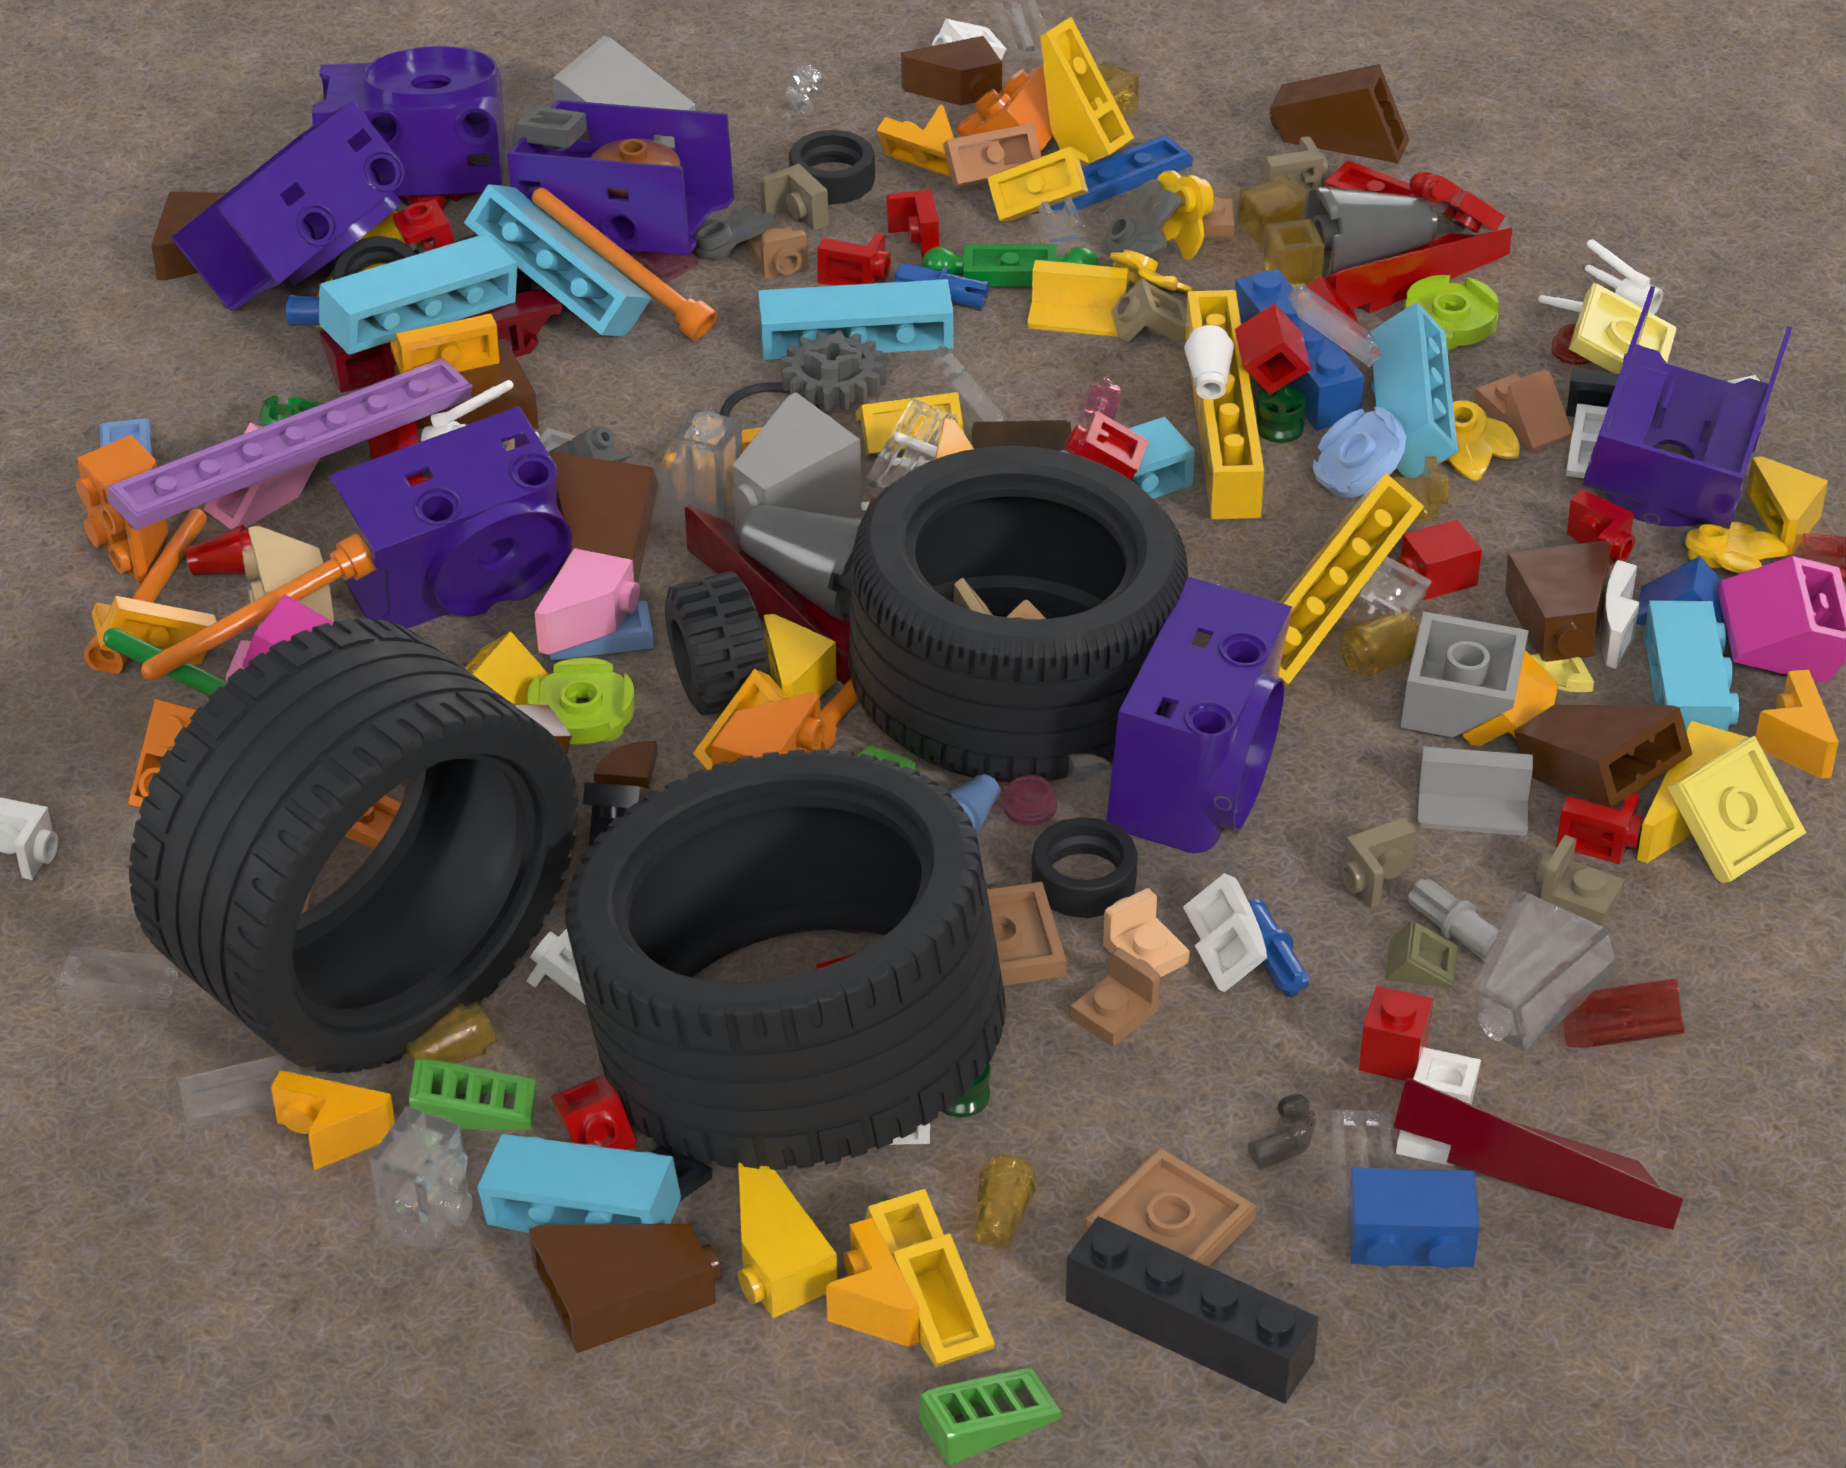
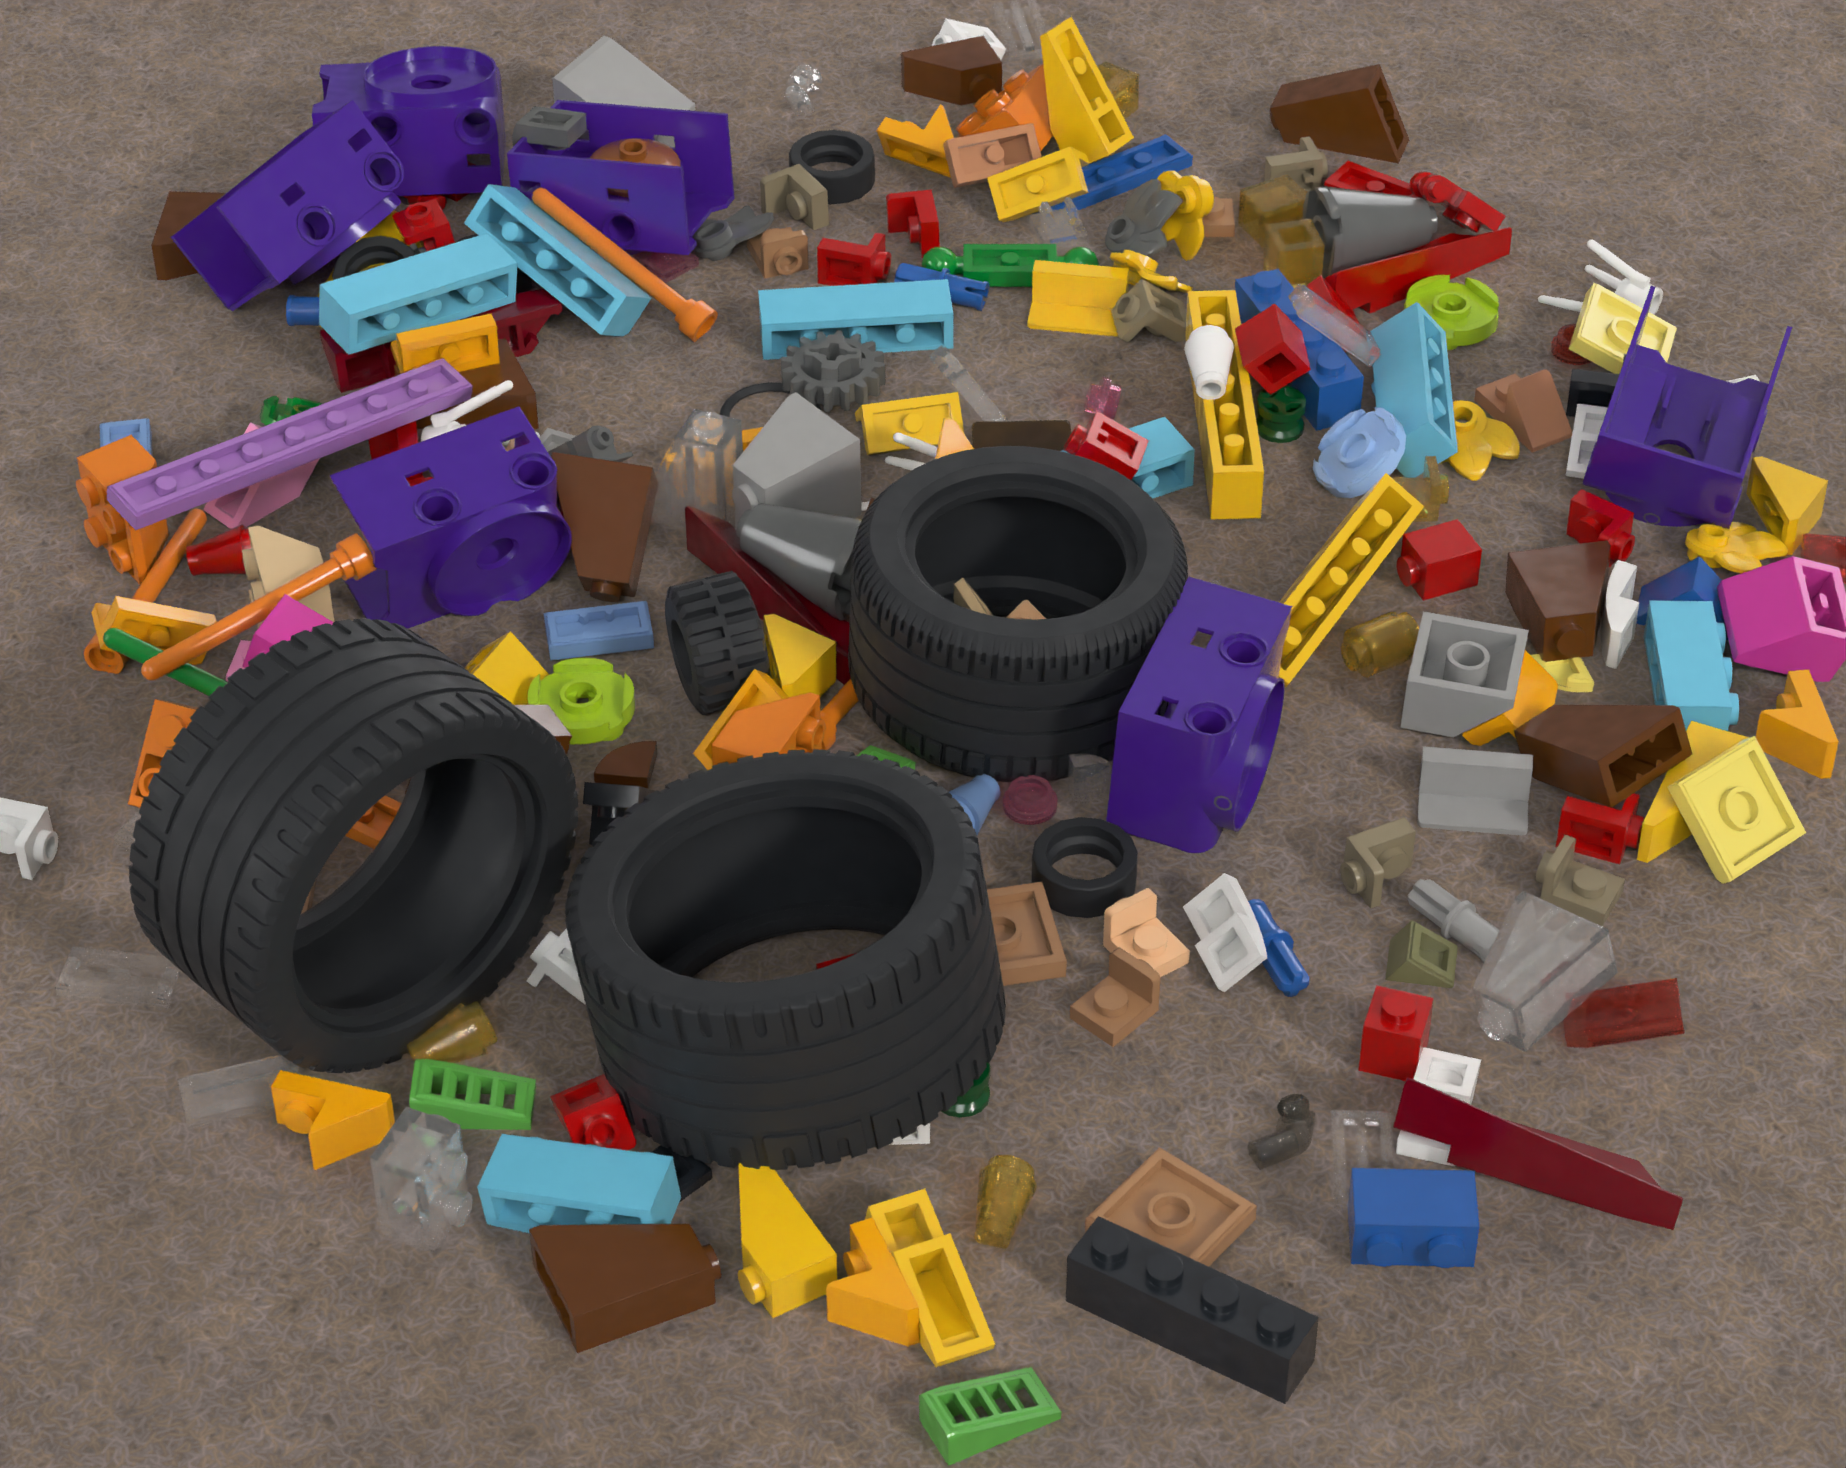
(586, 601): bright pink slope -> none
(877, 474): clear tile -> none
(1394, 588): clear tile -> none

